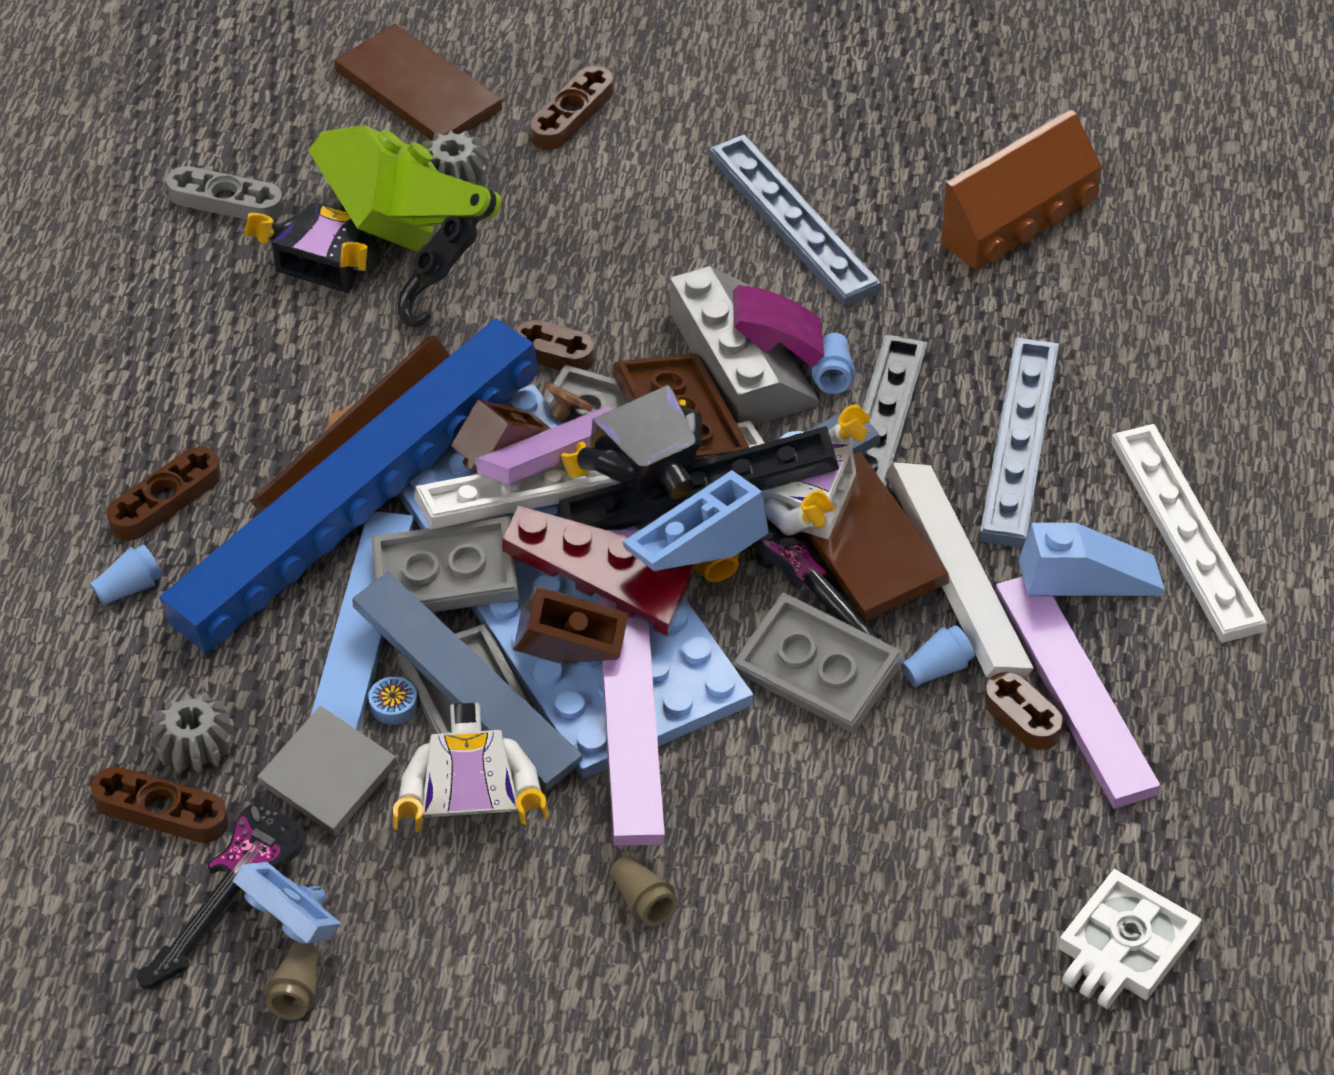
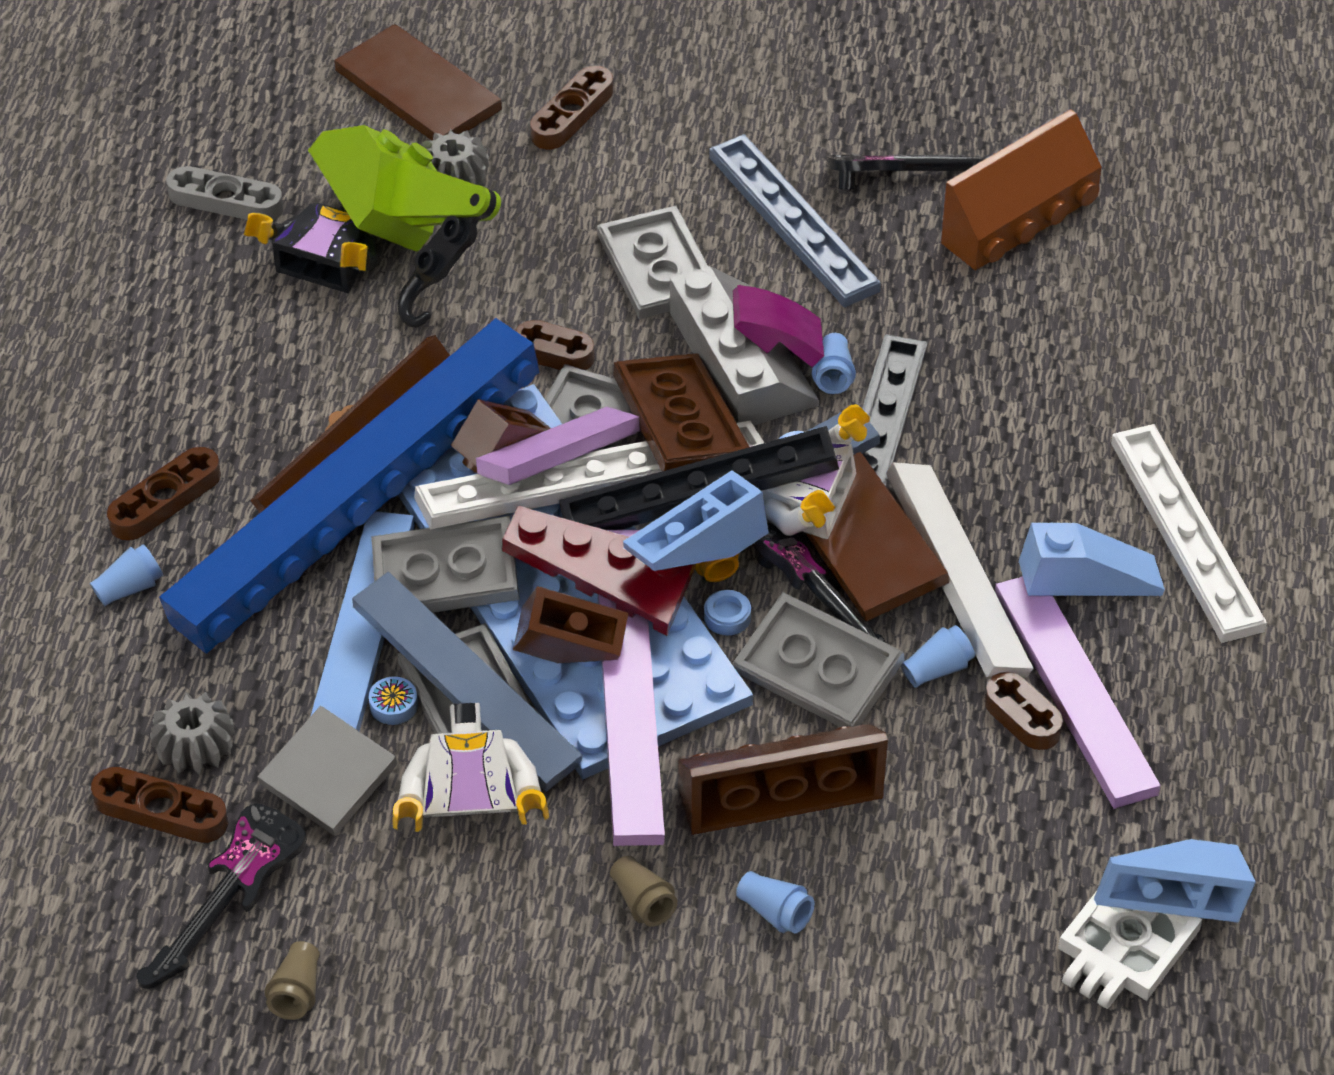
(293, 905): light blue plate -> none
(565, 402): medium nougat plant -> none
(643, 444): torso -> none
(649, 252): none -> light grey tile
(727, 612): none -> light blue tile
(779, 902): none -> light blue cone
(783, 778): none -> reddish brown slope
(850, 163): none -> black piece
(1019, 443): tile -> none
(1179, 879): none -> light blue slope

